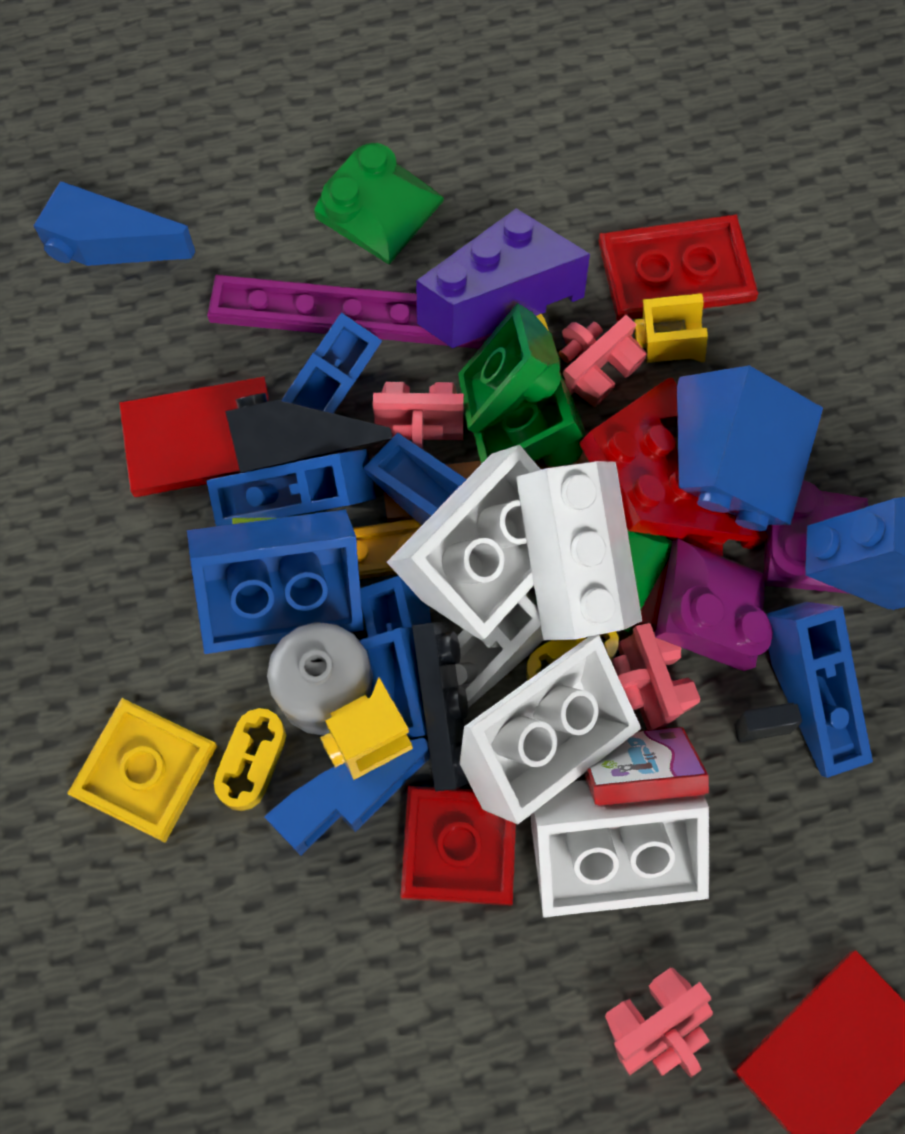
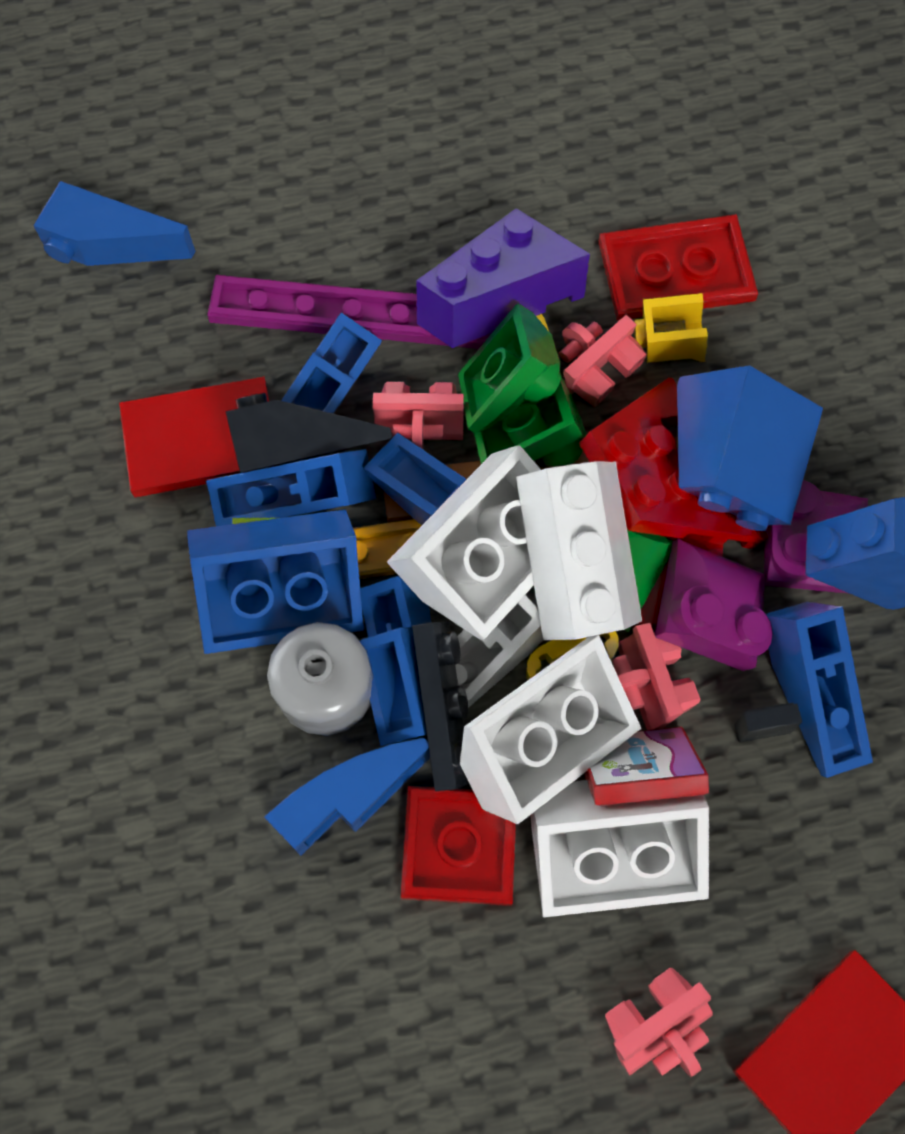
(143, 770): yellow tile -> none
(238, 754): yellow beam -> none
(366, 733): yellow window -> none
(376, 202): green slope -> none

